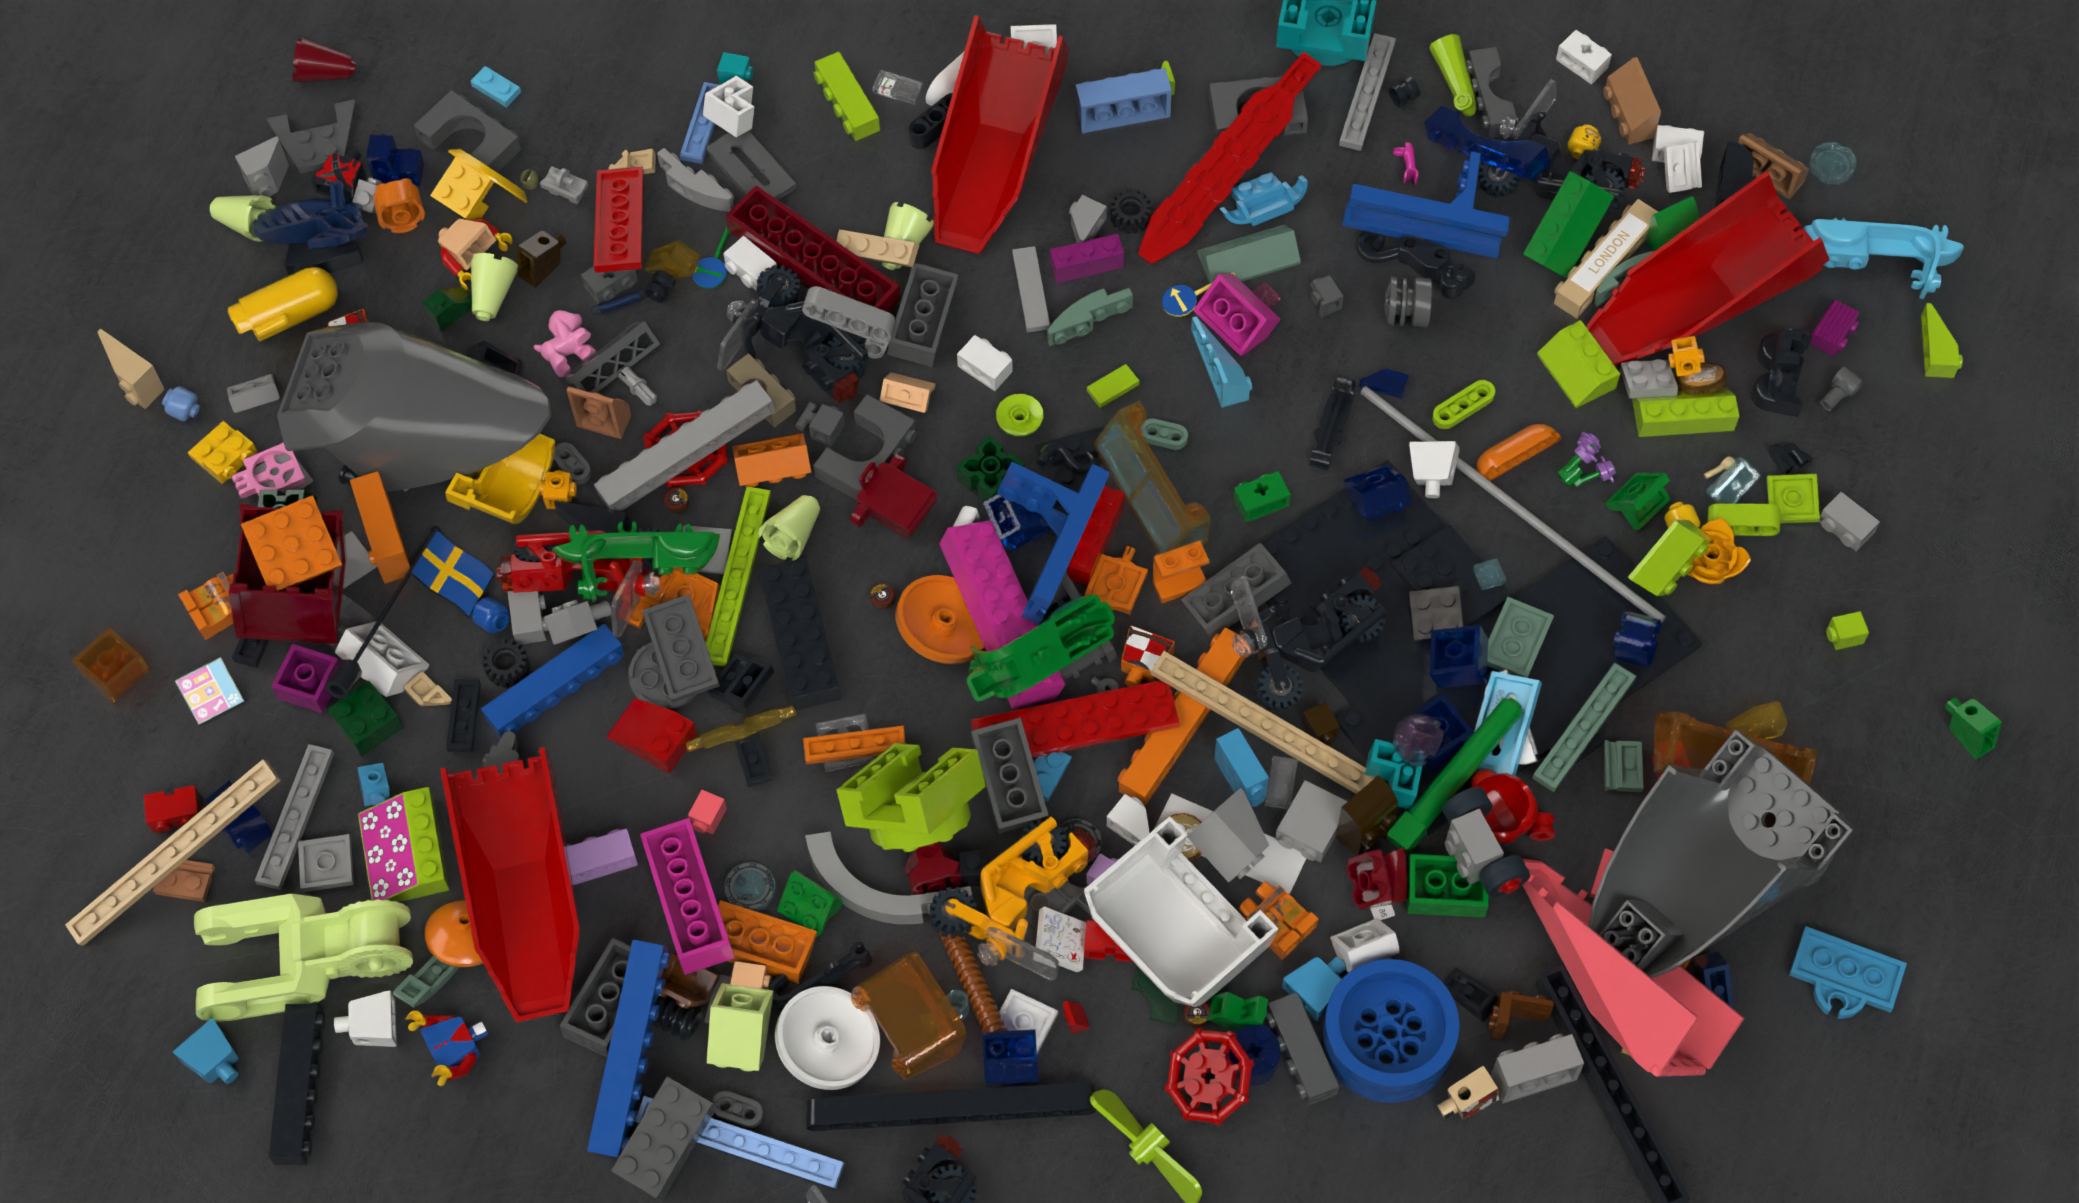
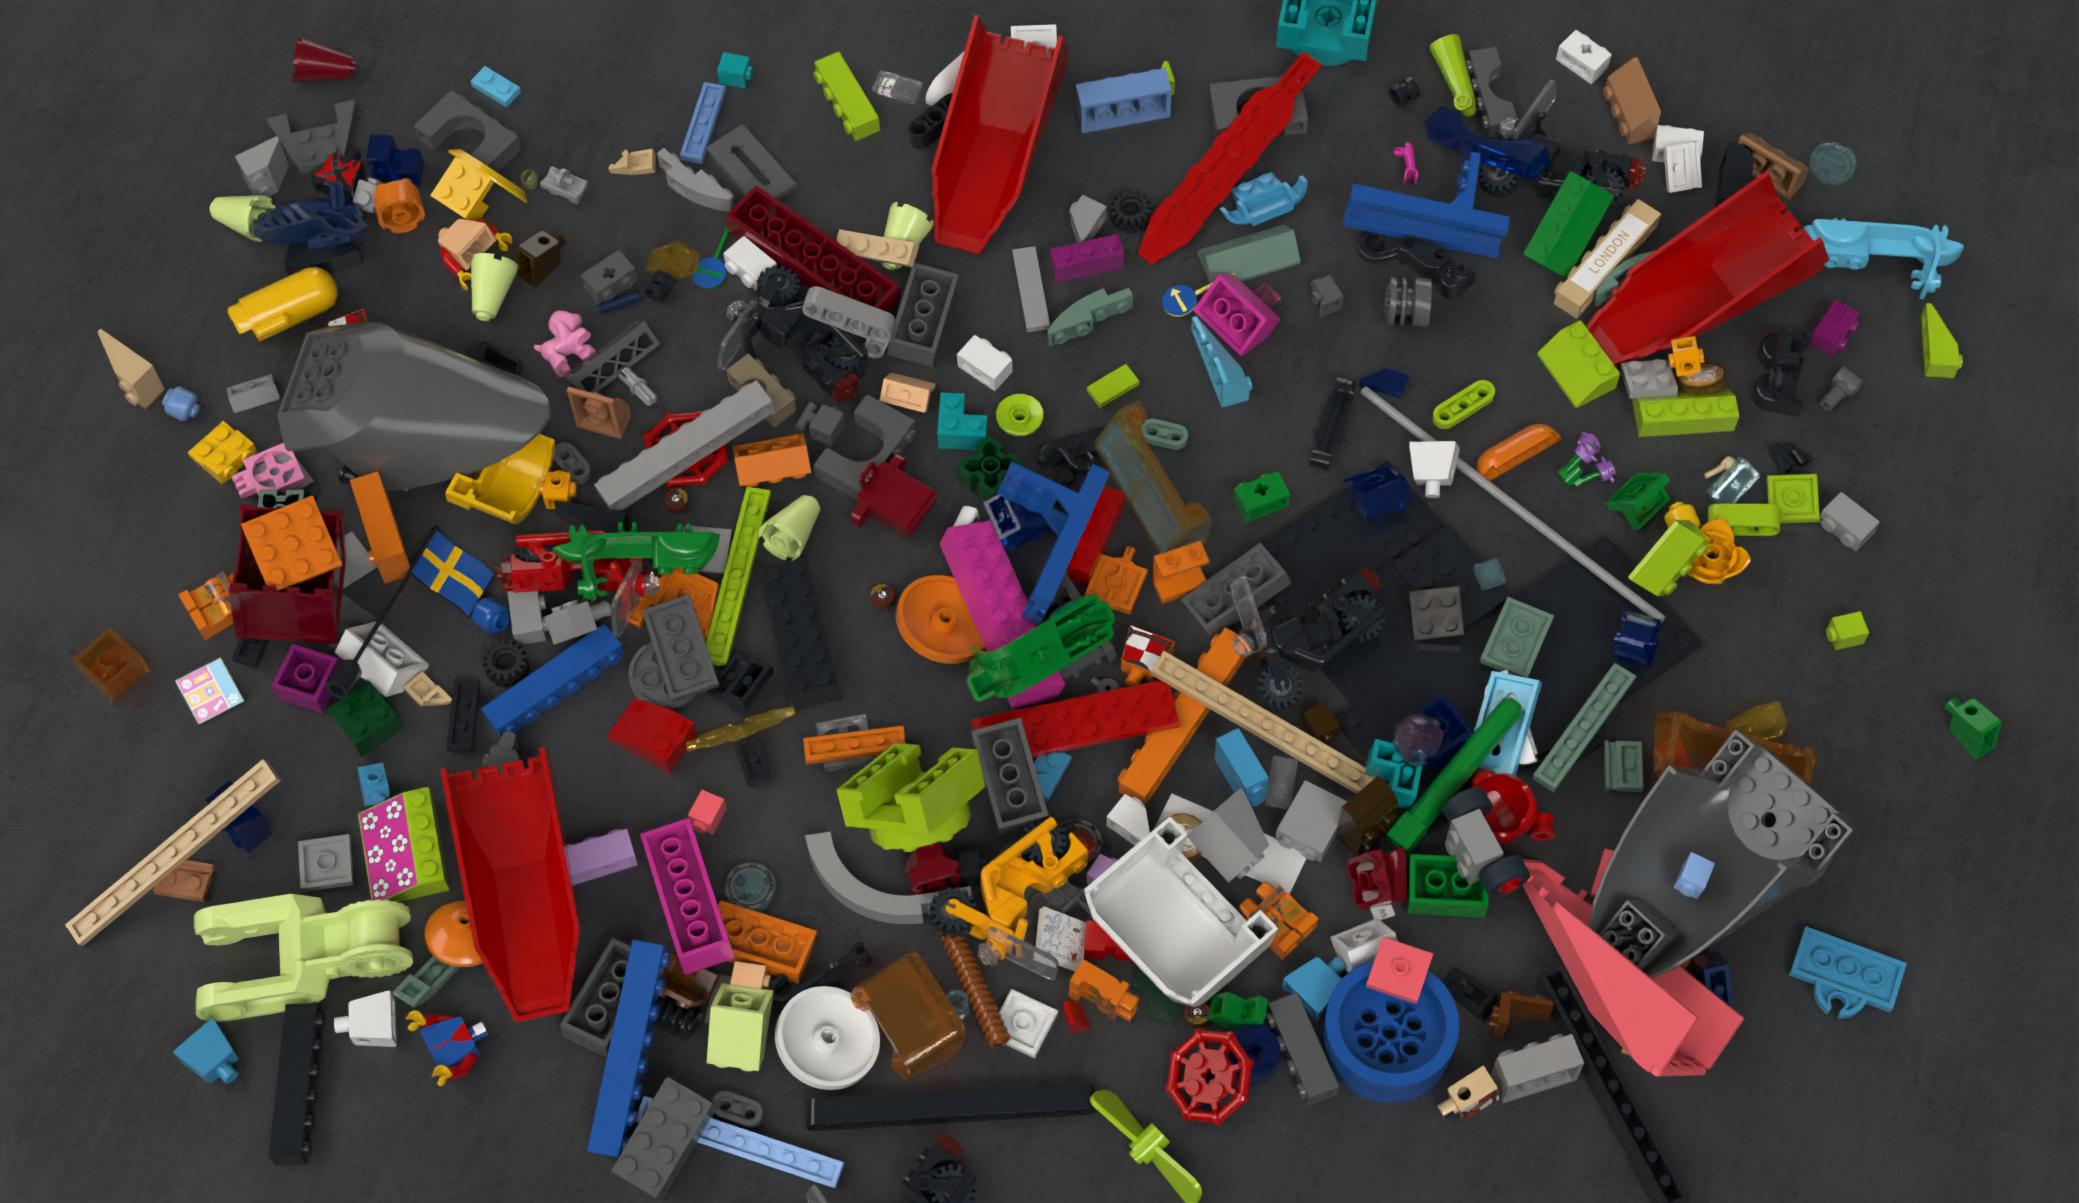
(172, 810): red brick -> none
(294, 817): light grey plate -> none
(447, 306): dark green slope -> none
(619, 219): red plate -> none
(730, 106): white brick -> none
(808, 903): green bracket -> none
(955, 427): none -> teal brick
(1010, 1056): clear blue slope -> none
(1103, 991): none -> orange hips
(1367, 92): light grey plate -> none
(1399, 970): none -> coral plate
(1458, 656): clear blue brick -> none
(1583, 138): yellow head -> none
(1671, 222): green slope -> none
(1694, 875): none -> light blue brick

